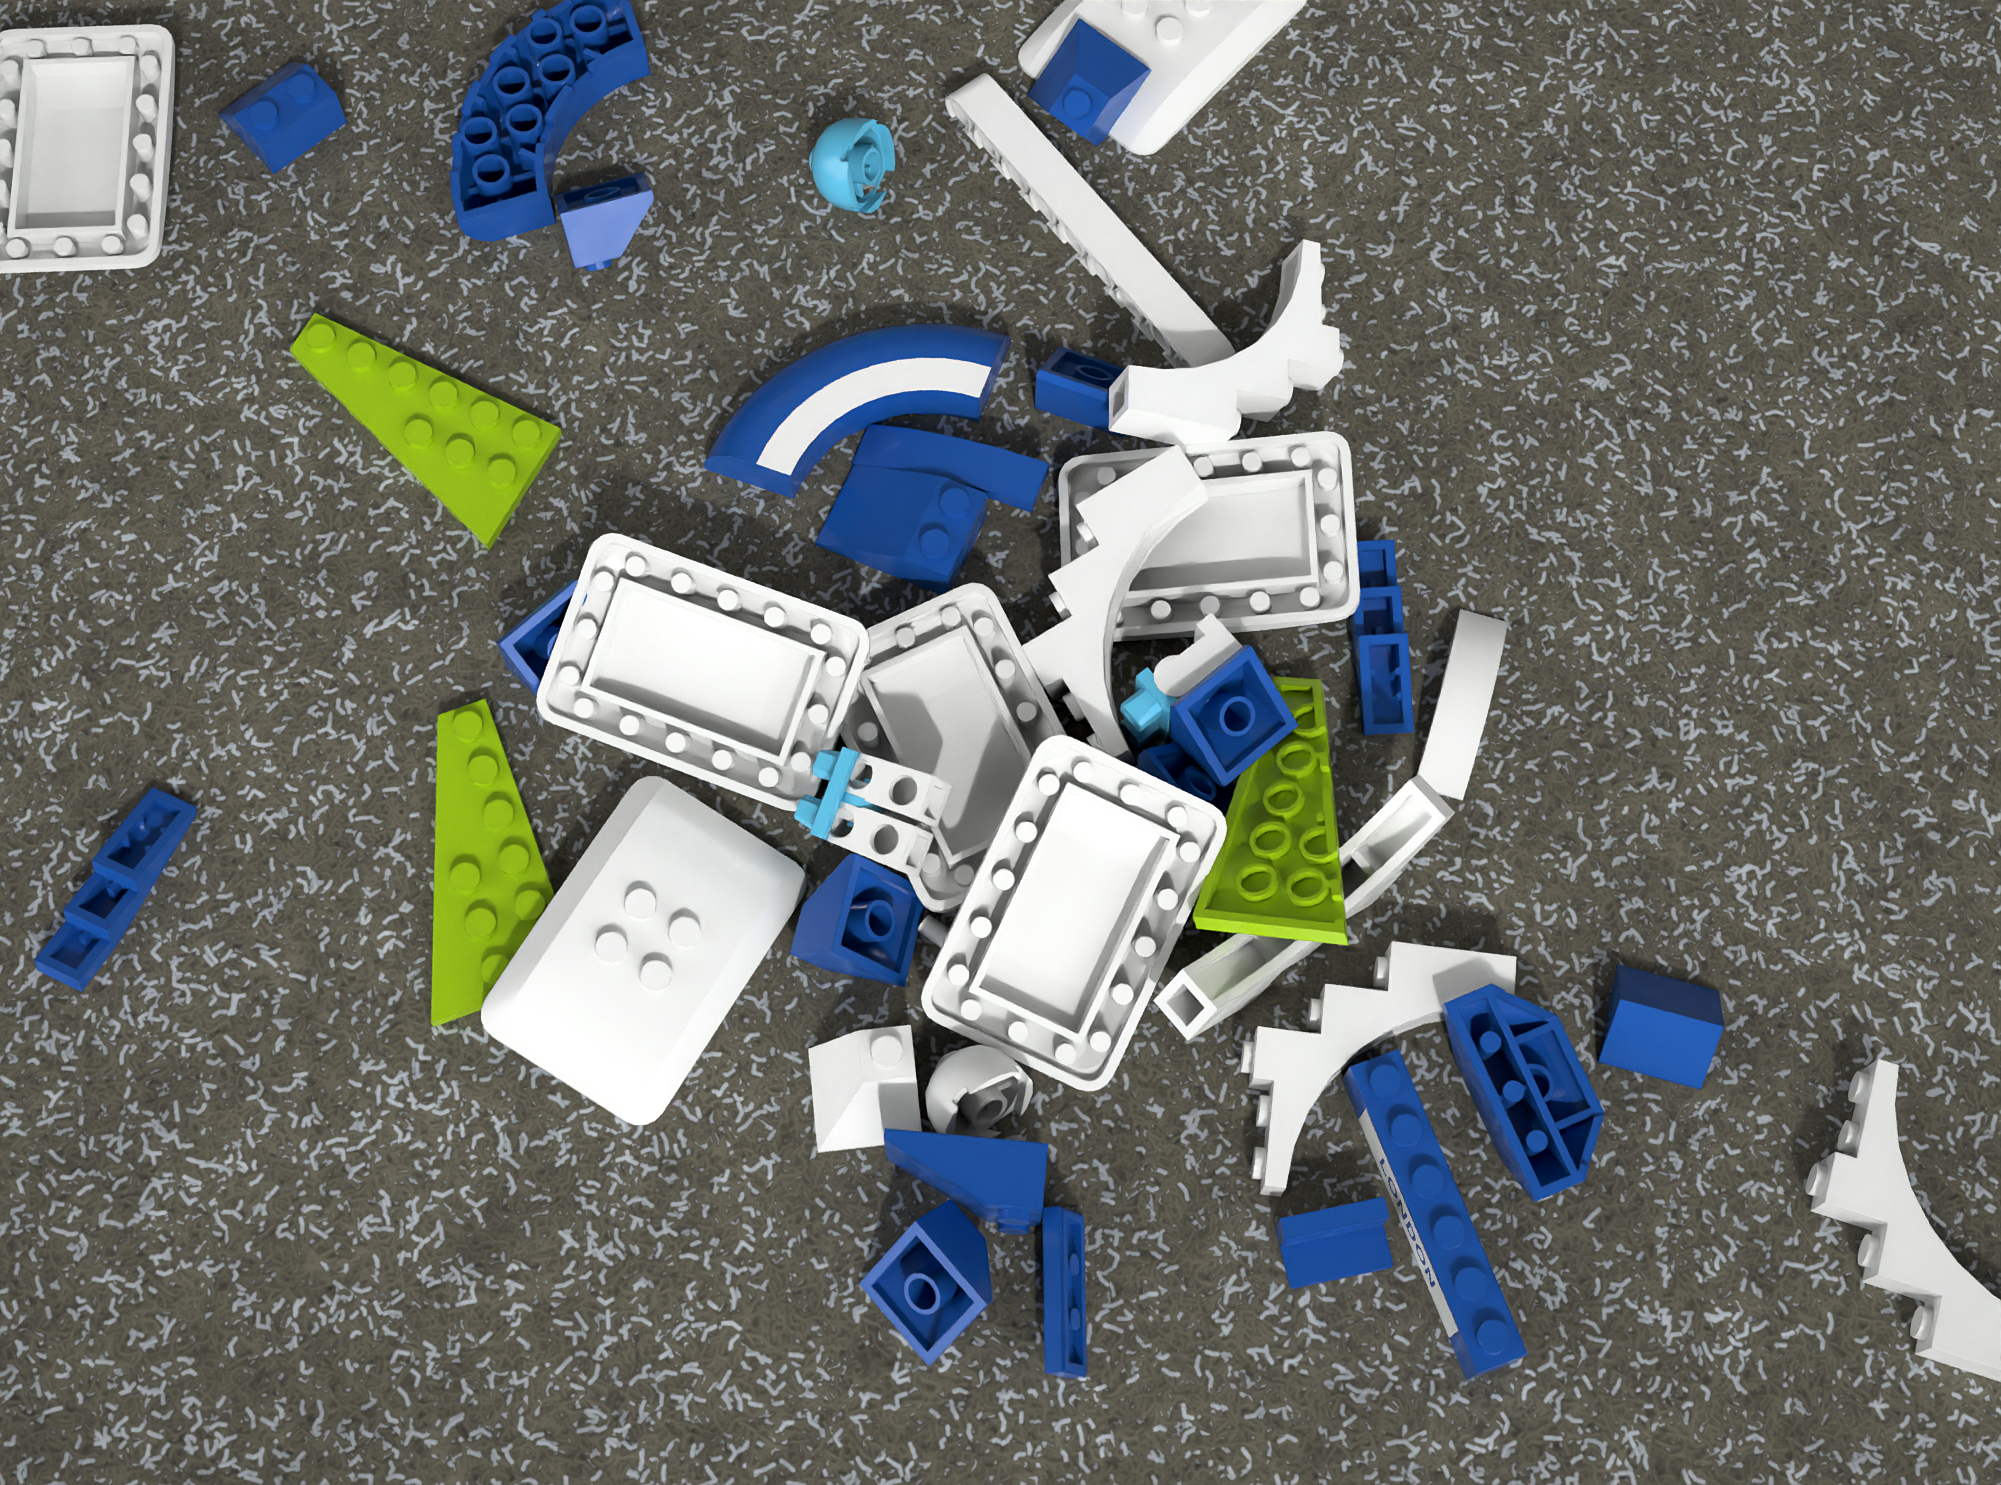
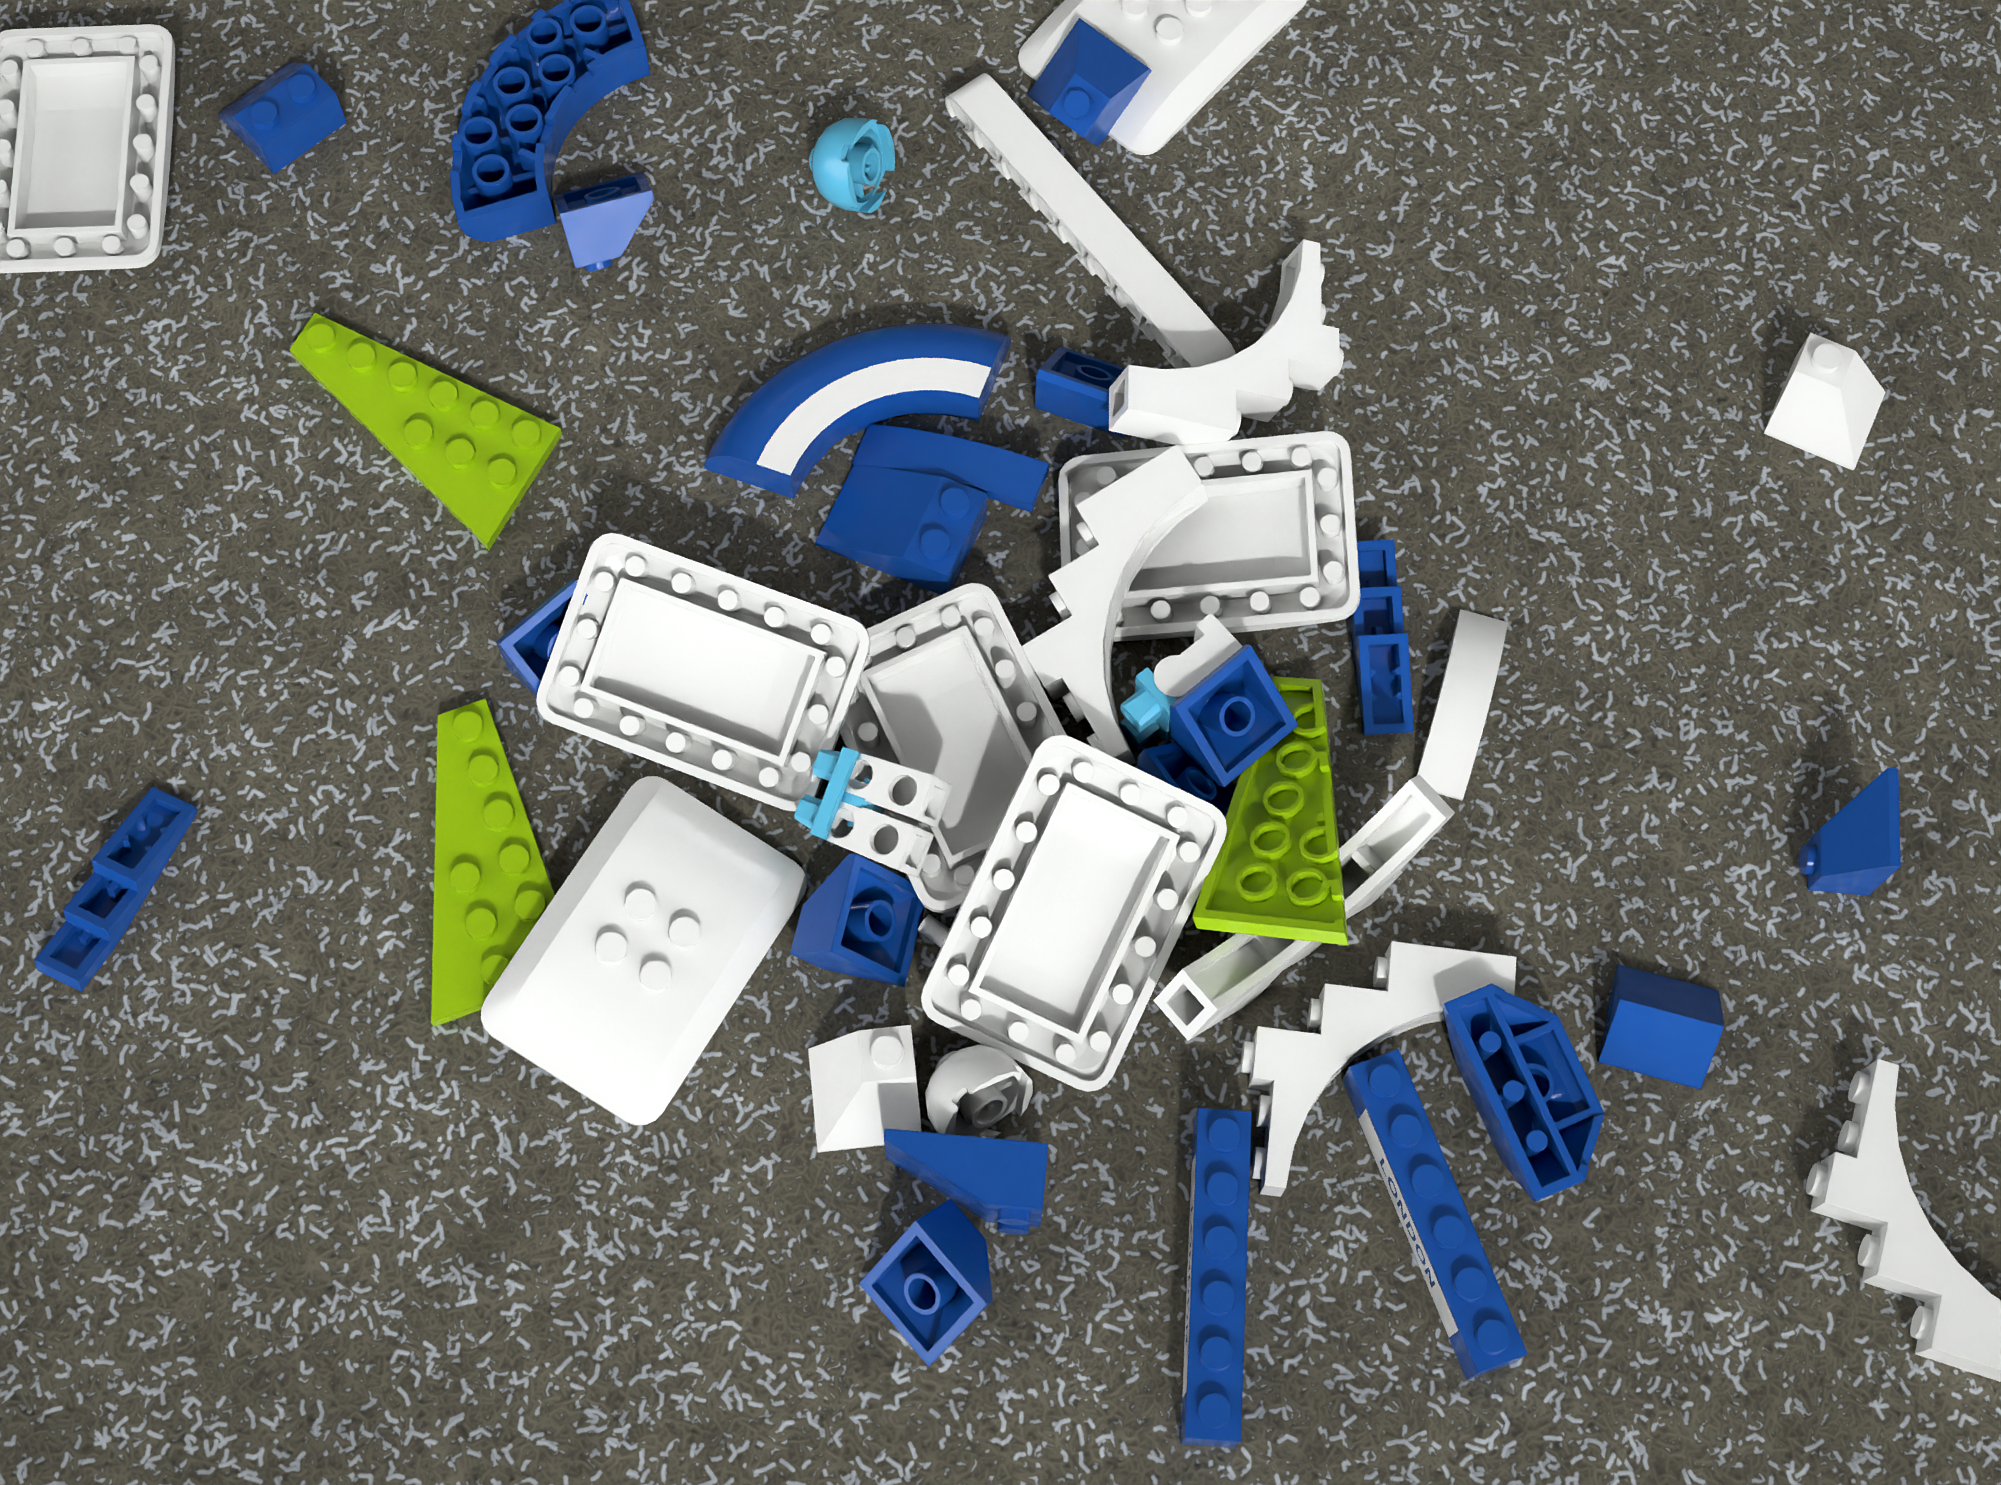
(1064, 1293): blue tile -> none
(1216, 1279): none -> blue brick
(1334, 1242): blue panel -> none
(1827, 402): none -> white slope
(1859, 843): none -> blue slope

